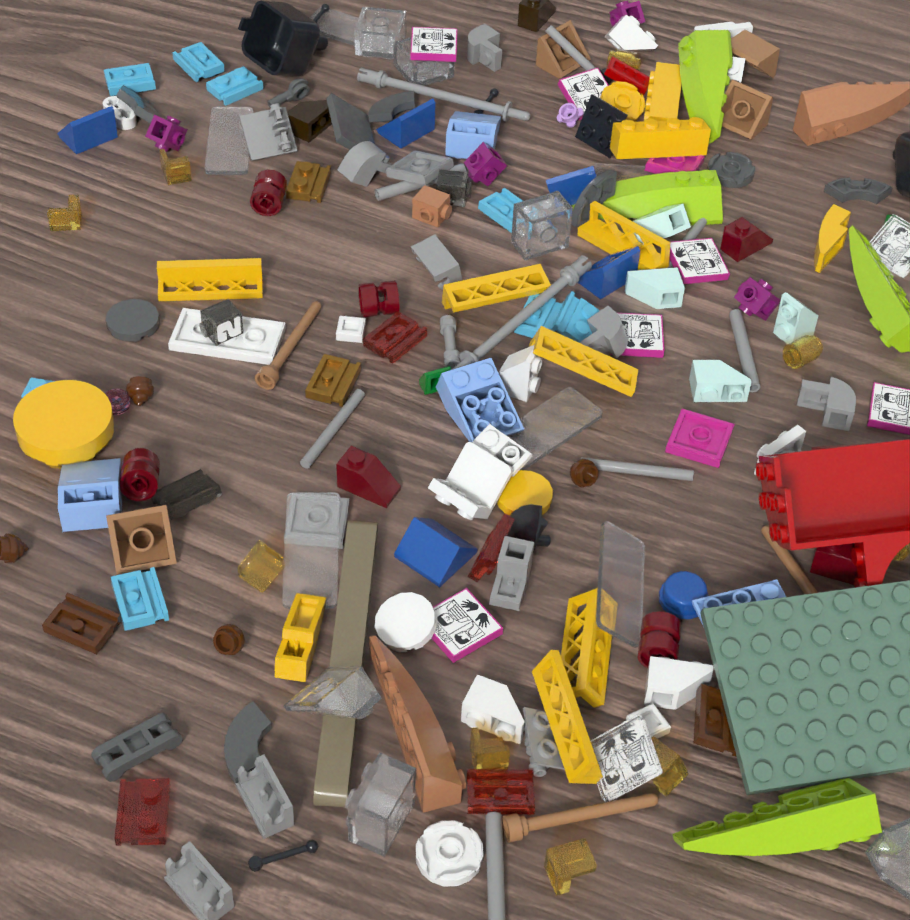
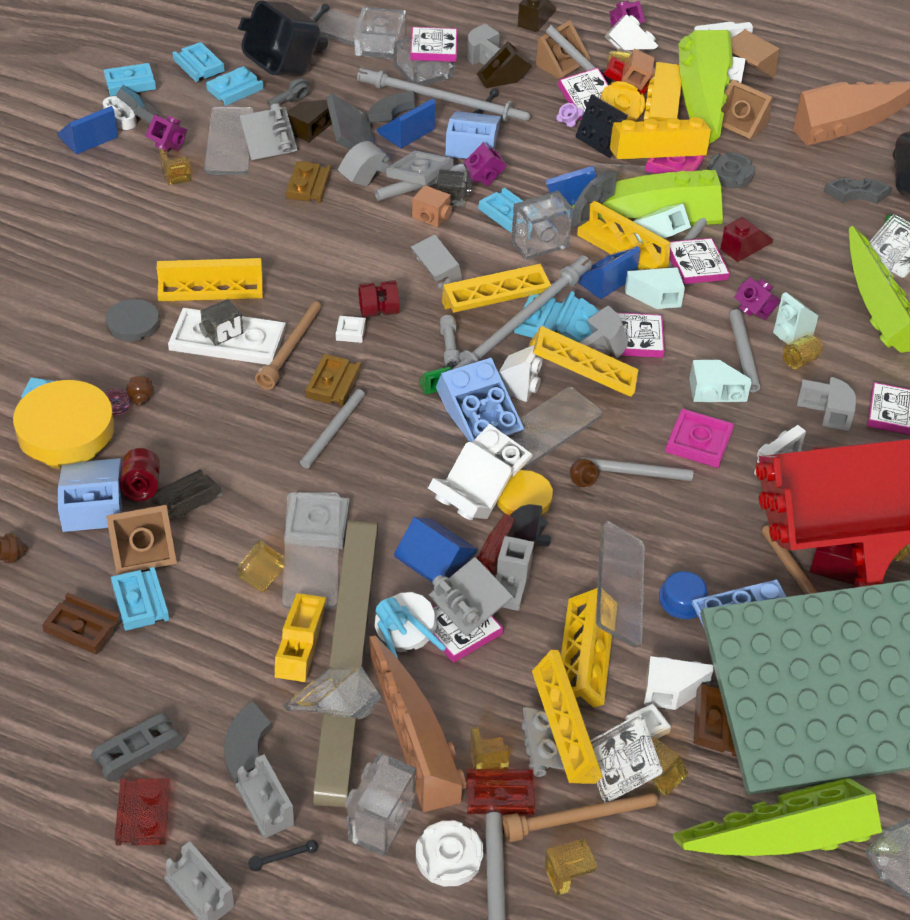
(66, 218): clear yellow panel -> none
(229, 639): reddish brown plate -> none
(268, 192): dark red wheel -> none
(366, 477): dark red slope -> none
(394, 337): clear red plate -> none
(394, 617): none -> medium azure plant
(469, 596): none -> light grey hinge
(492, 710): white slope -> none
(504, 67): none -> dark brown slope
(638, 69): none -> nougat brick
(659, 637): dark red wheel -> none
(831, 236): yellow slope -> none

